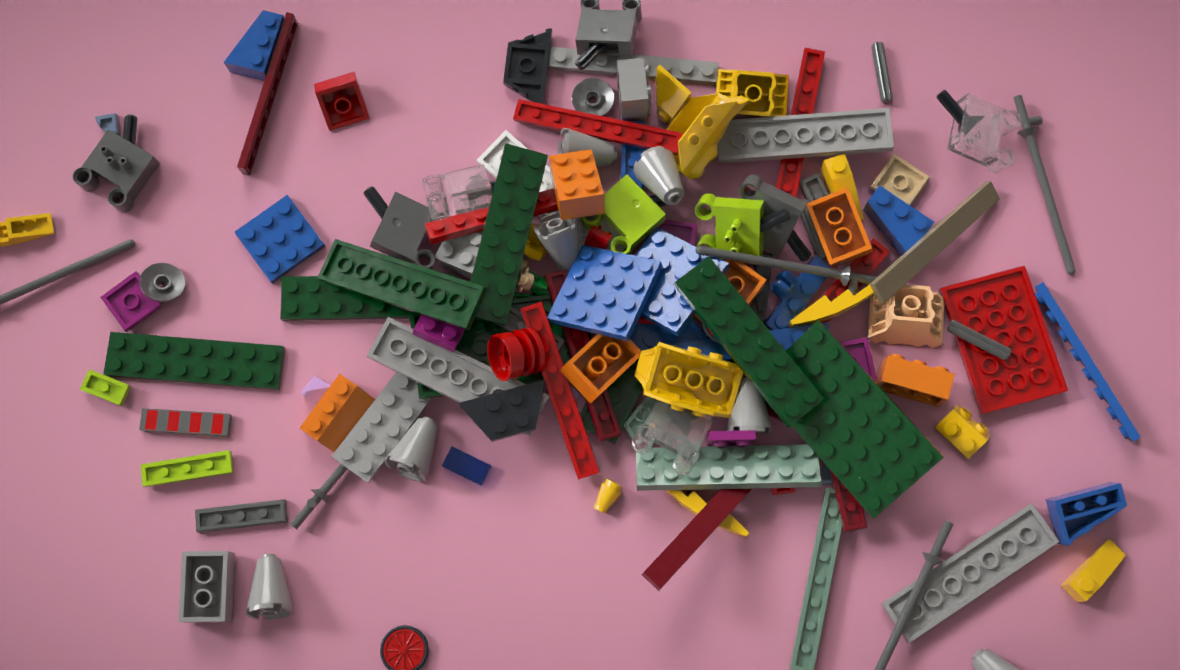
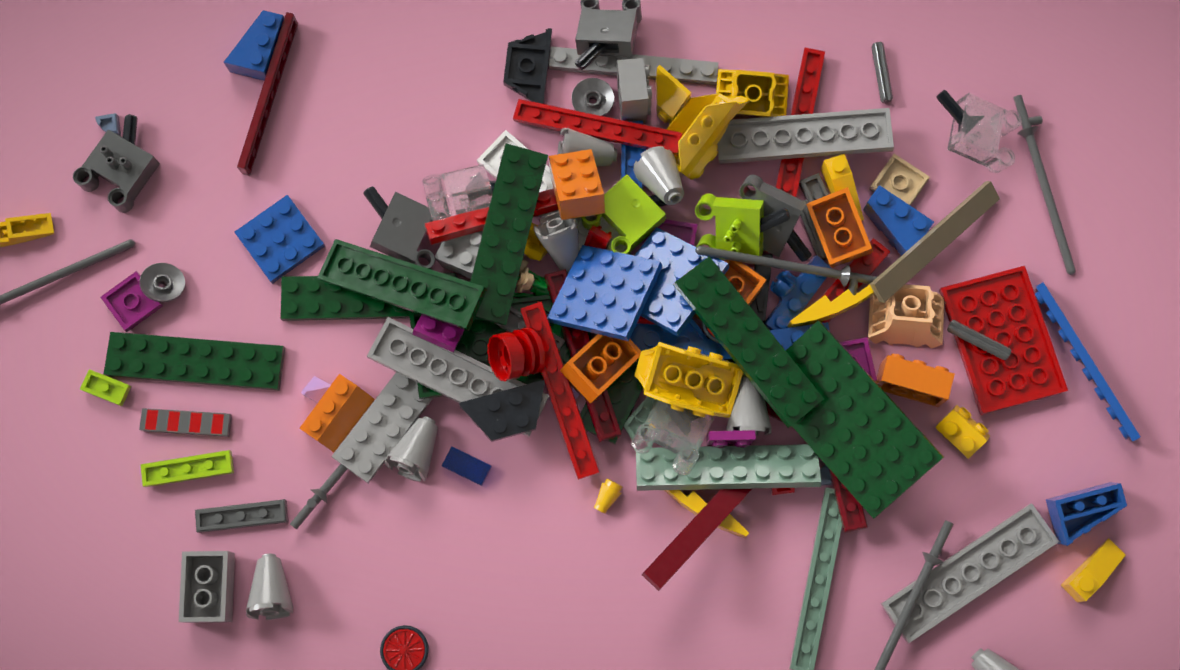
(341, 101): red slope -> none

